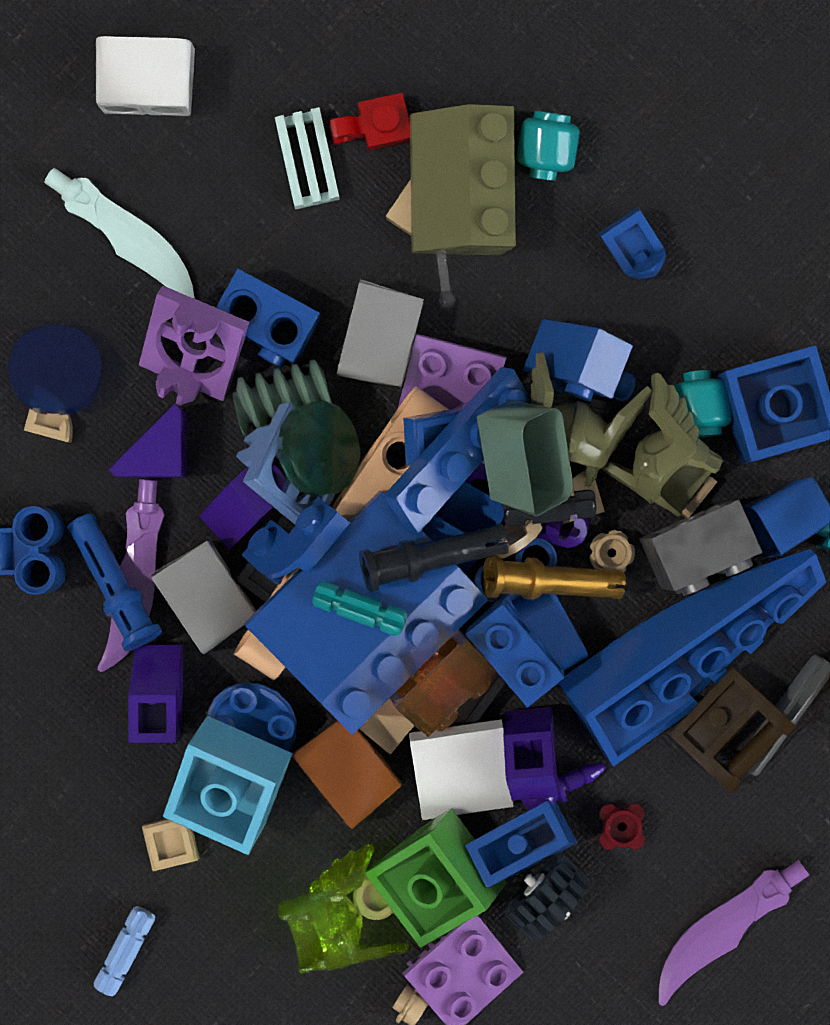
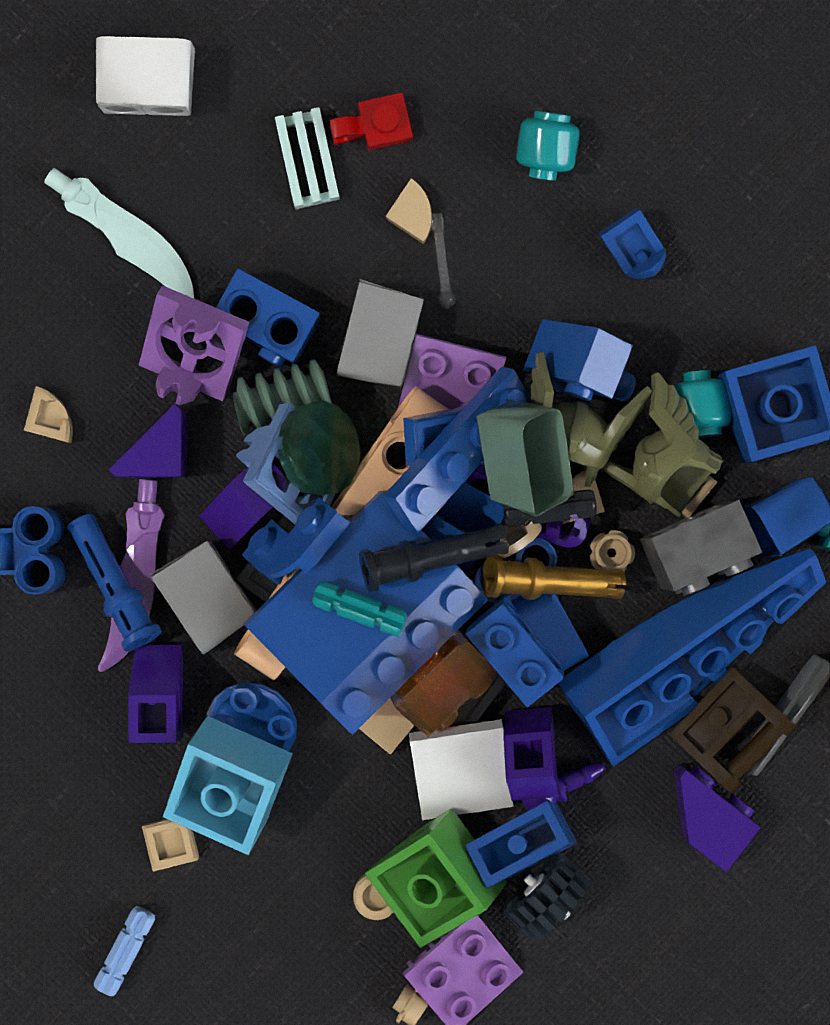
(55, 369): clear blue tile -> none
(328, 923): clear neon green helmet -> none
(347, 772): dark orange piece -> none
(463, 180): olive slope -> none
(631, 836): dark red plate -> none
(710, 822): none -> dark purple slope
(725, 925): medium lavender sword -> none

